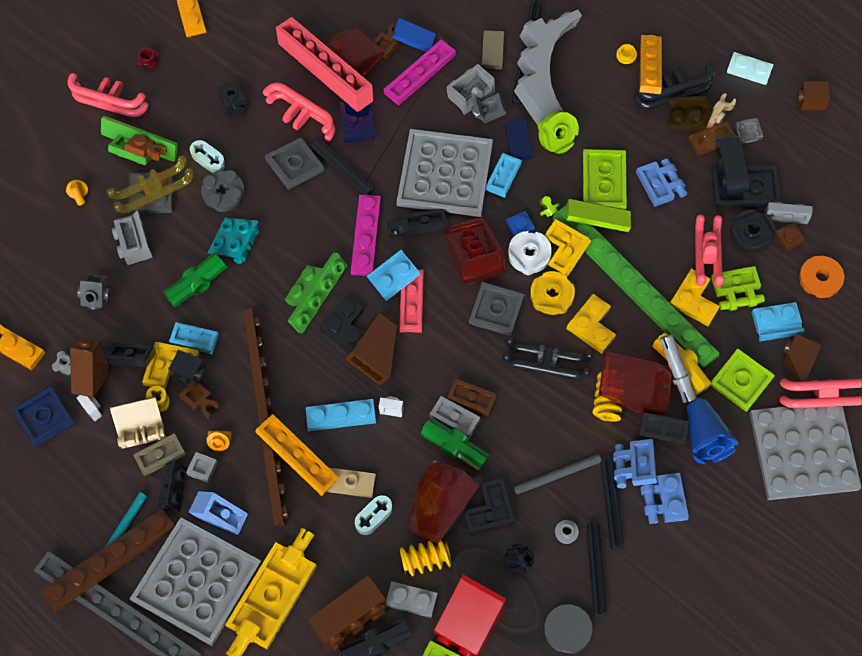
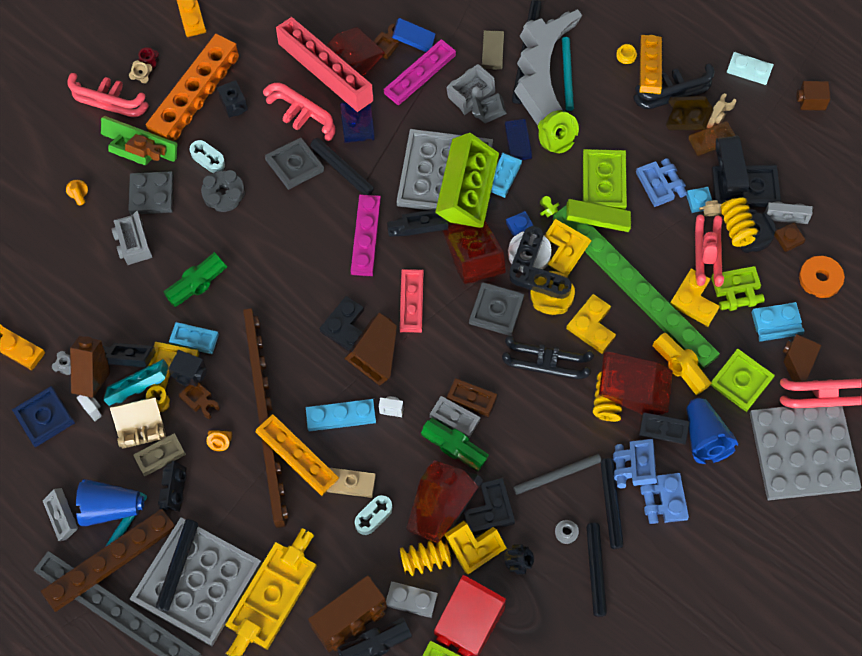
(60, 514): none -> light grey plate
(94, 291): dark grey brick -> none
(106, 502): none -> blue cone
(136, 382): none -> teal plate
(137, 66): none -> tan plate
(151, 187): clear yellow piece -> none
(176, 566): none -> black axle
(183, 94): none -> orange brick
(202, 467): light grey plate -> none
(218, 512): light blue slope -> none
(235, 238): teal hinge -> none
(312, 290): bright green bracket -> none
(393, 275): medium azure plate -> none
(467, 181): none -> lime slope
(471, 551): none -> yellow plate
(530, 272): none -> black beam
(568, 86): none -> teal bar
(568, 629): dark grey tile -> none
(678, 369): light grey pin -> none
(697, 198): none -> medium azure plate
(711, 208): none -> tan plate
(739, 221): none -> yellow piece
(749, 130): clear plate -> none

